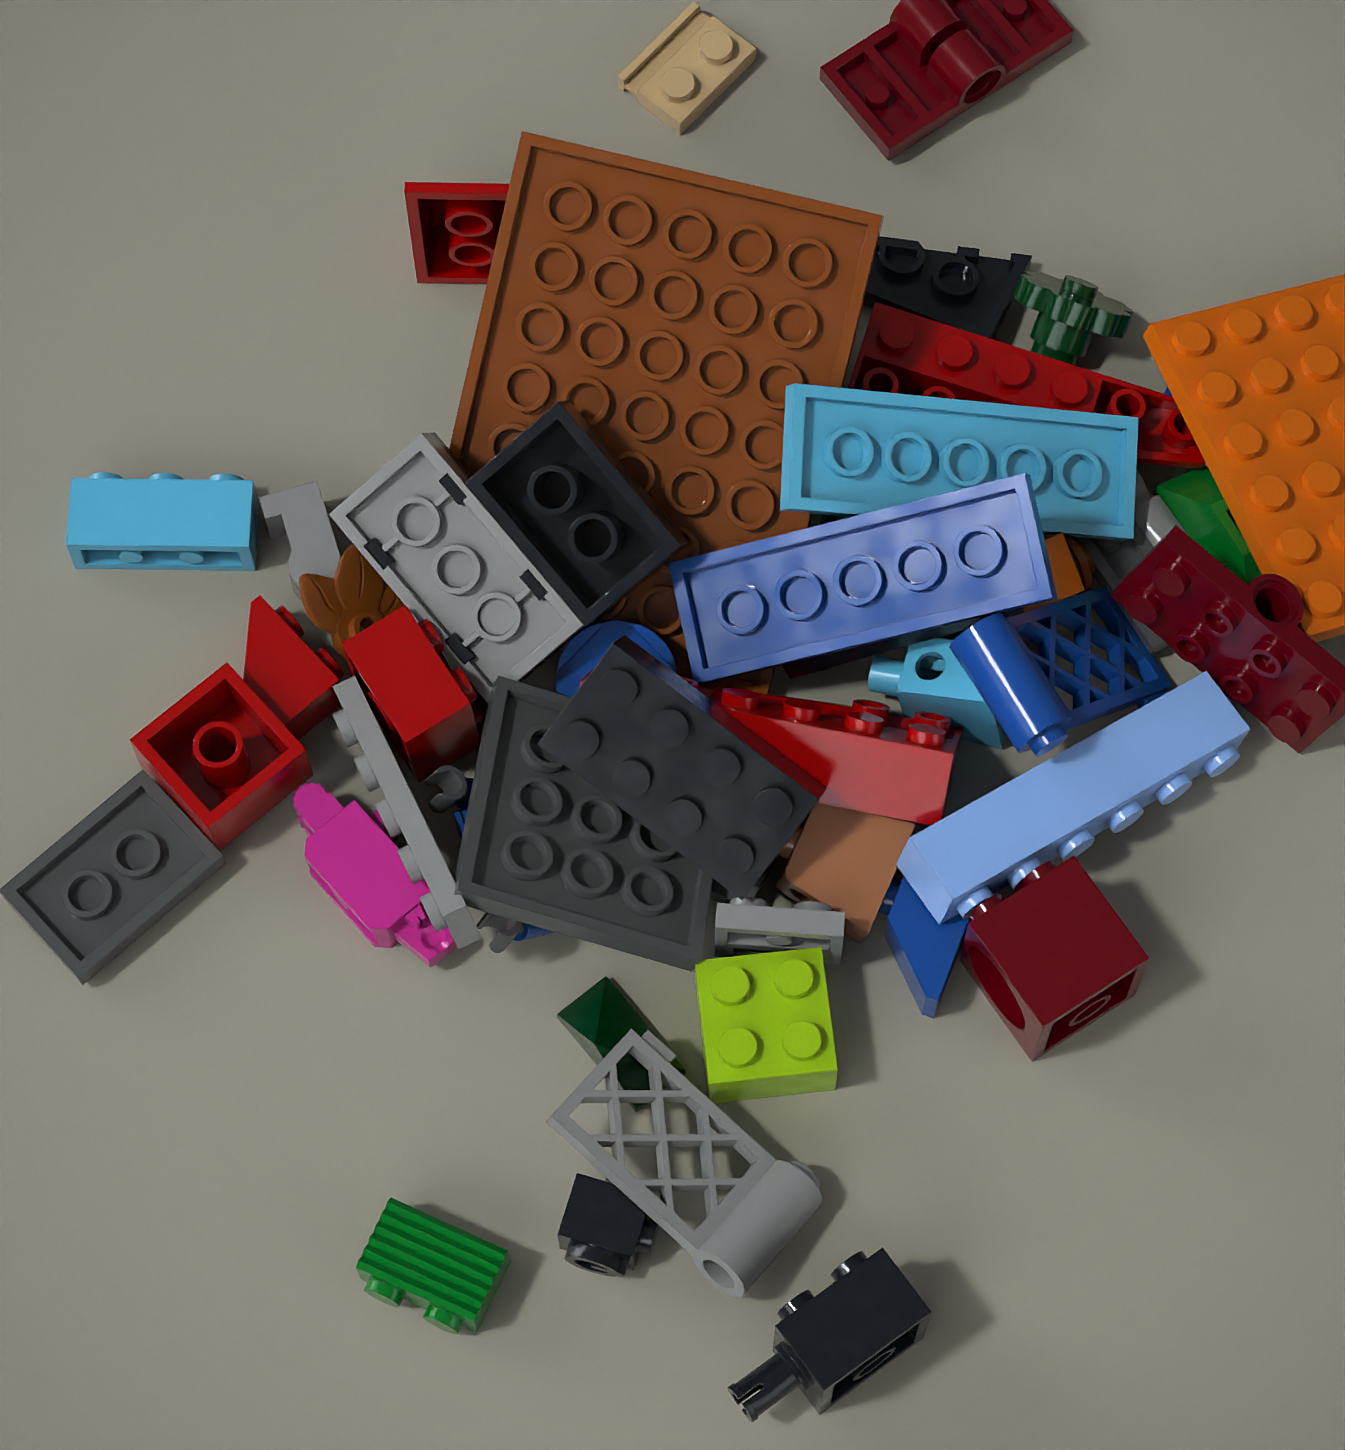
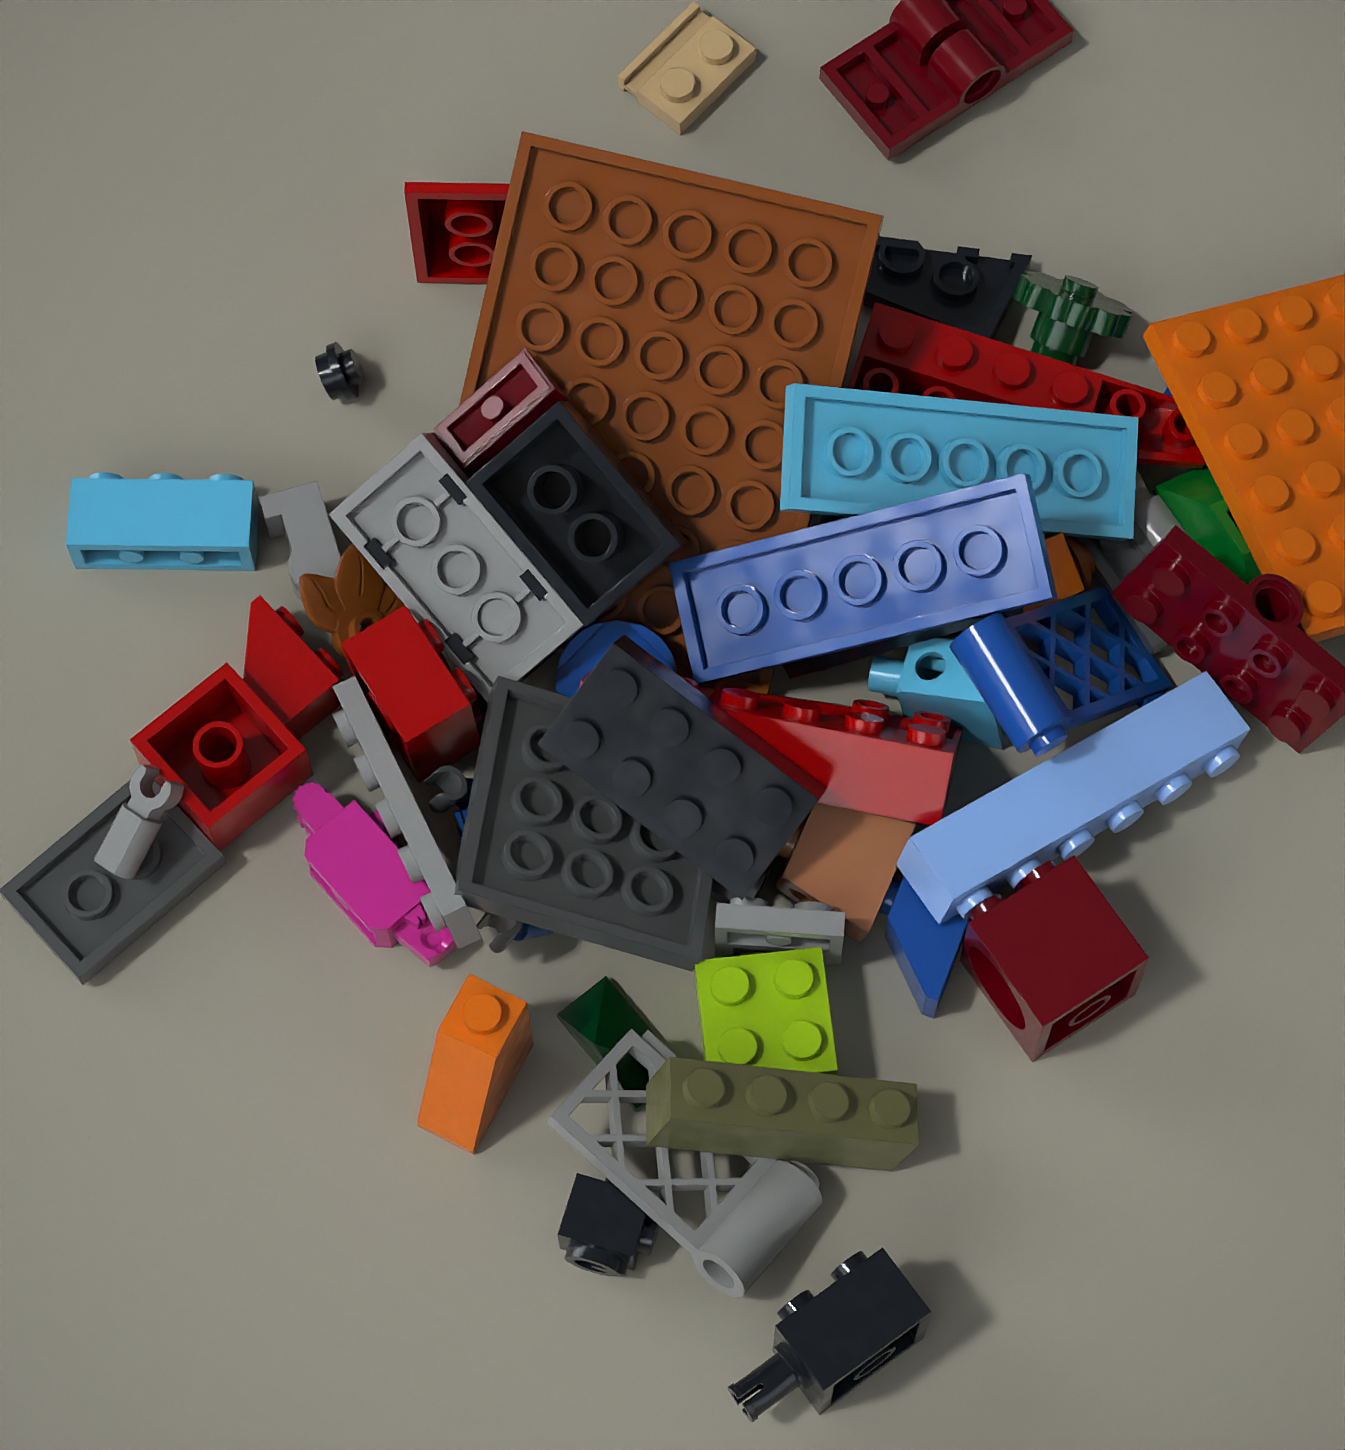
(137, 823): none -> light grey bar
(340, 372): none -> black plate
(431, 1267): green brick -> none
(474, 1062): none -> orange slope
(499, 412): none -> dark red slope
(781, 1114): none -> olive brick

